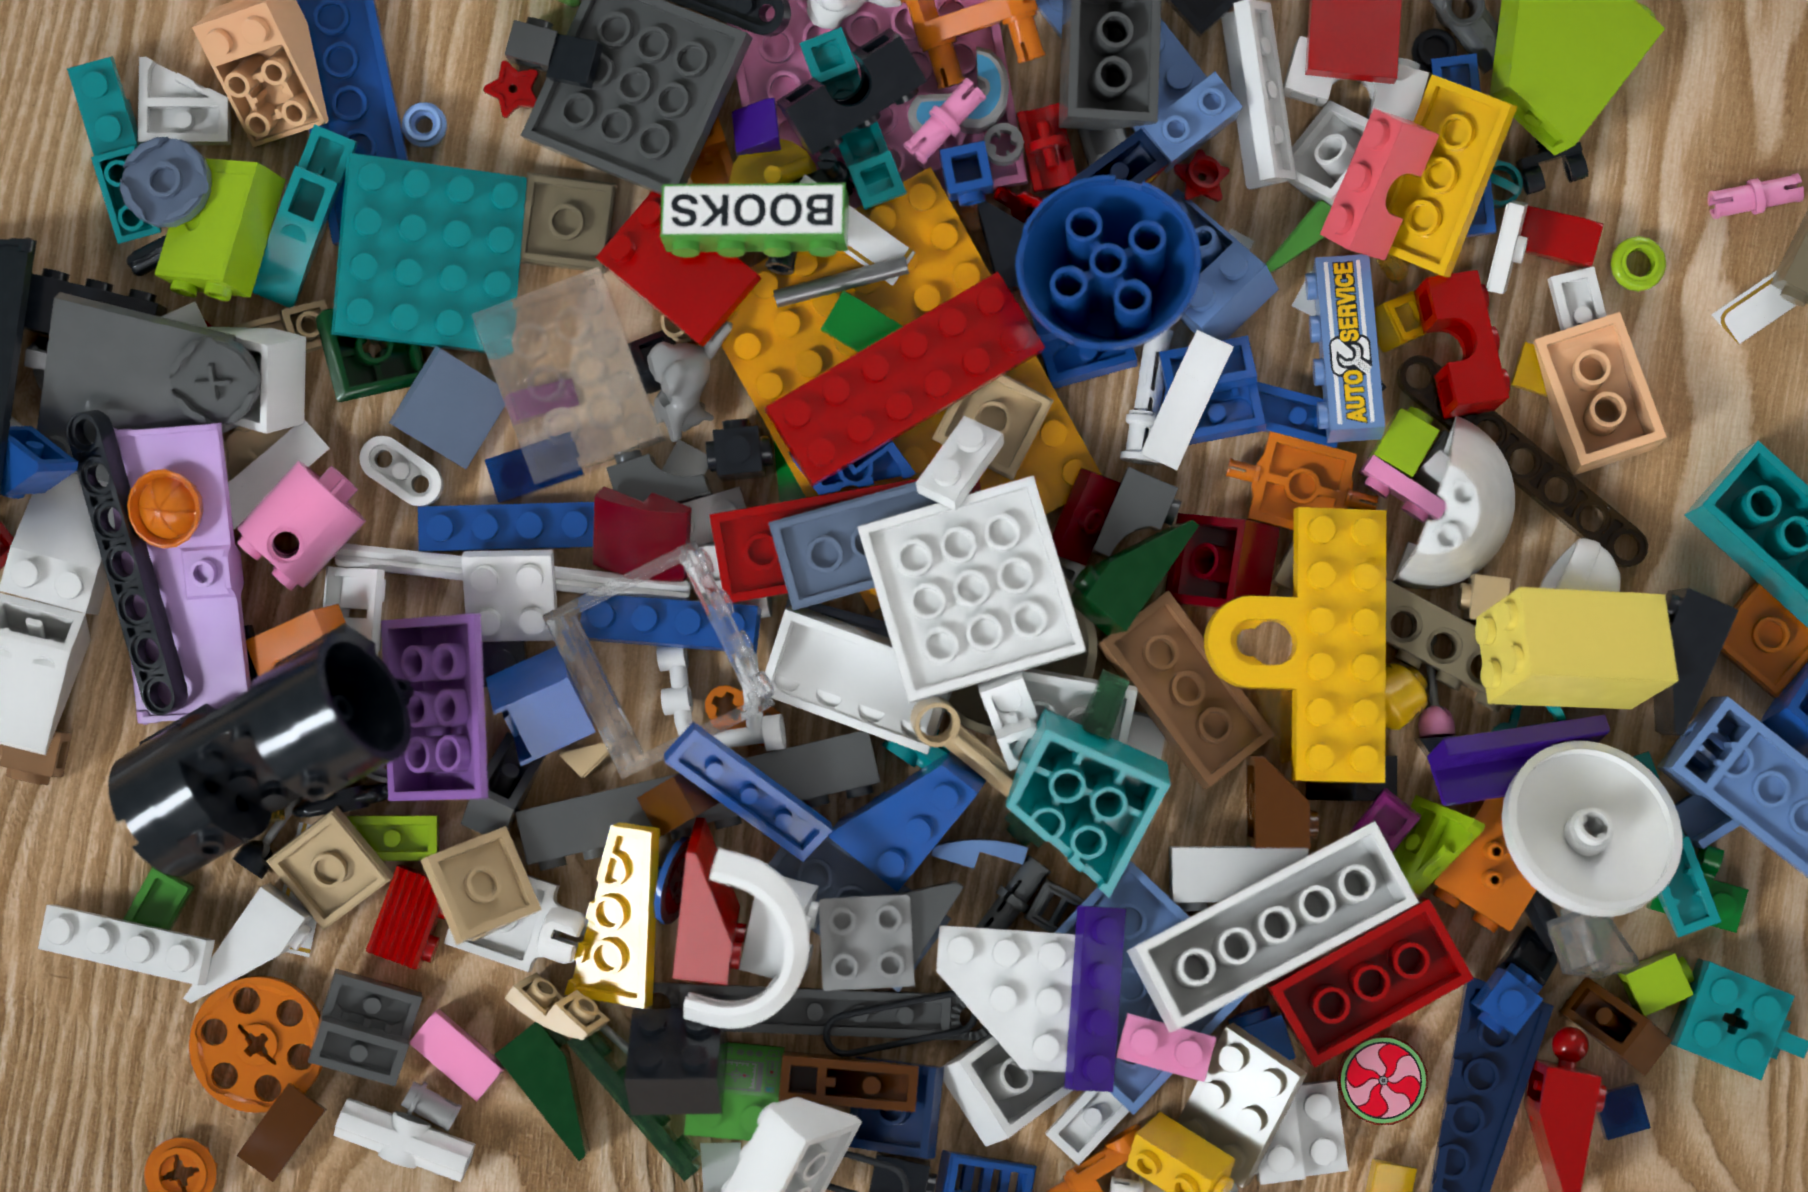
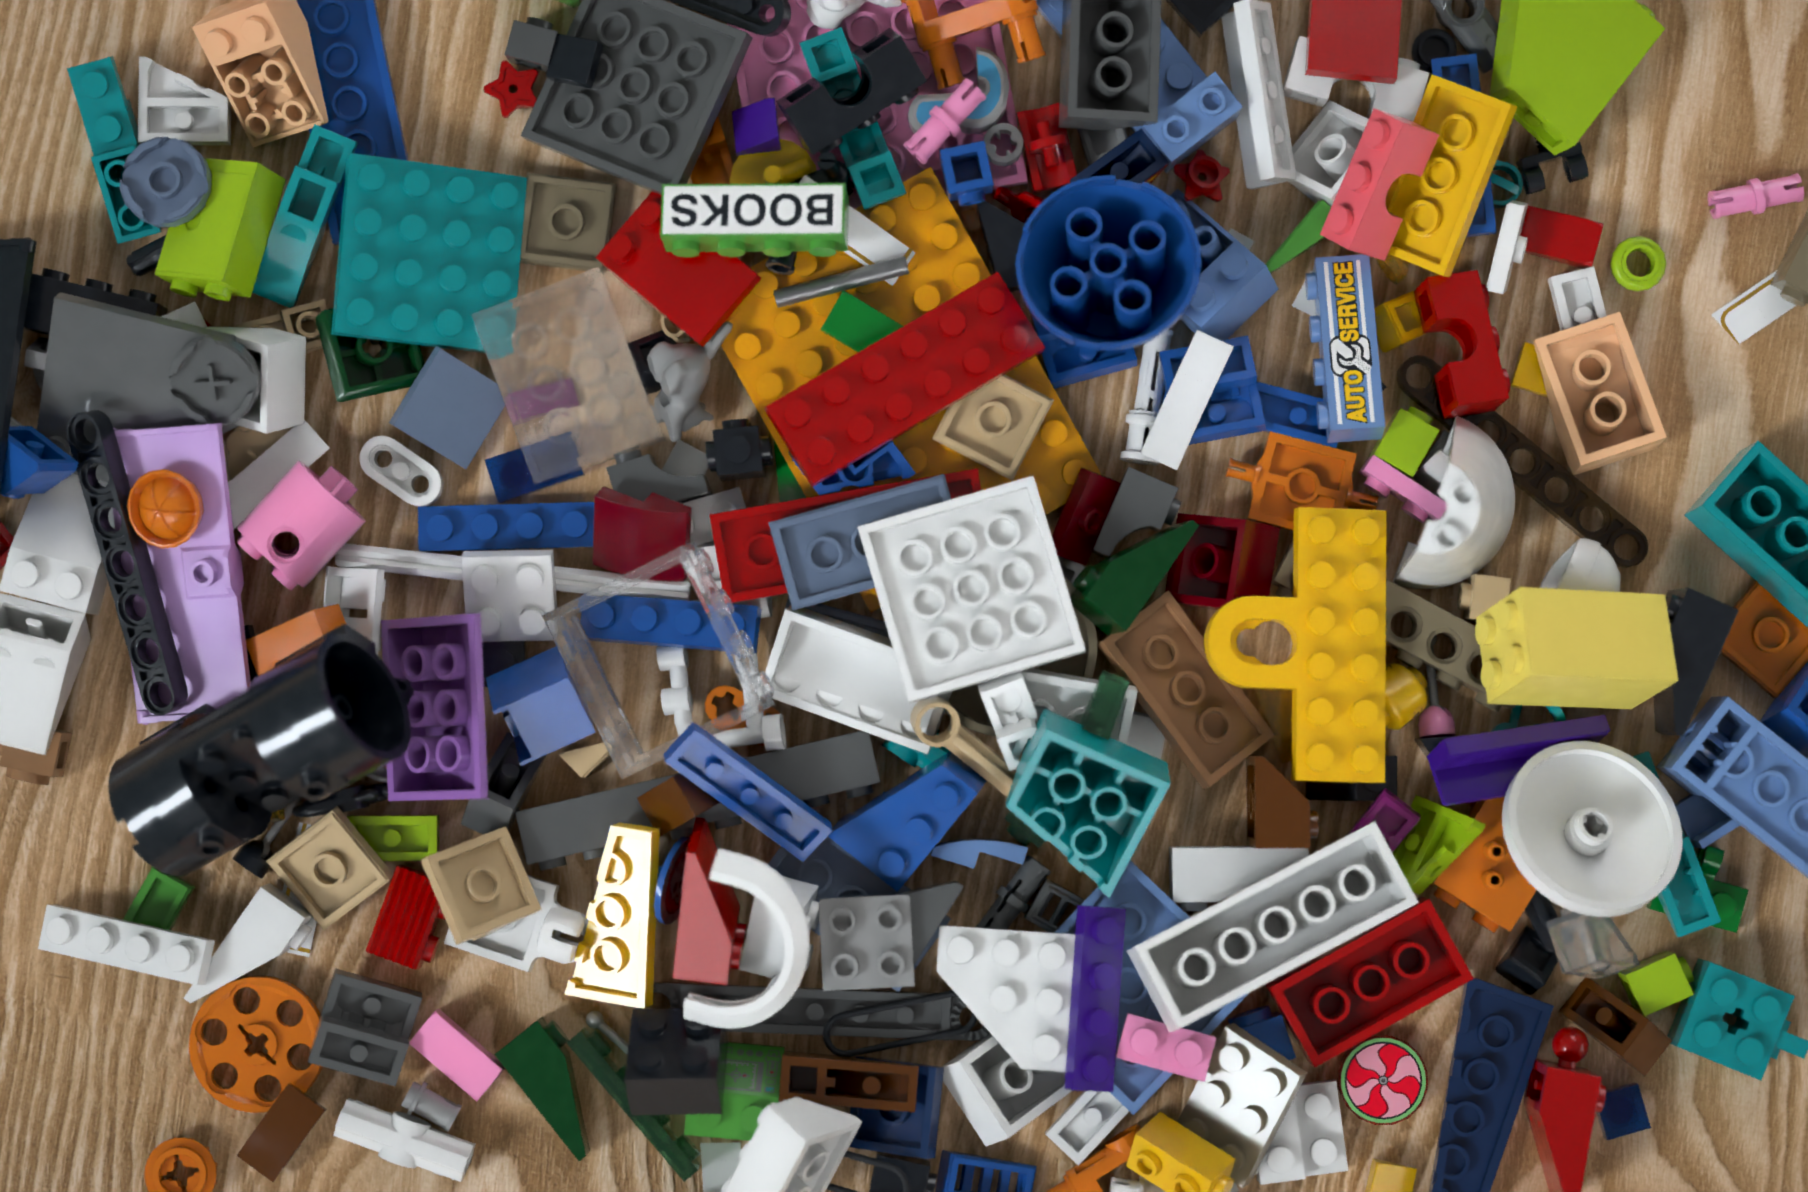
(414, 115): light blue plate -> none
(569, 1015): tan slope -> none
(960, 463): white plate -> none
(1507, 999): blue brick -> none

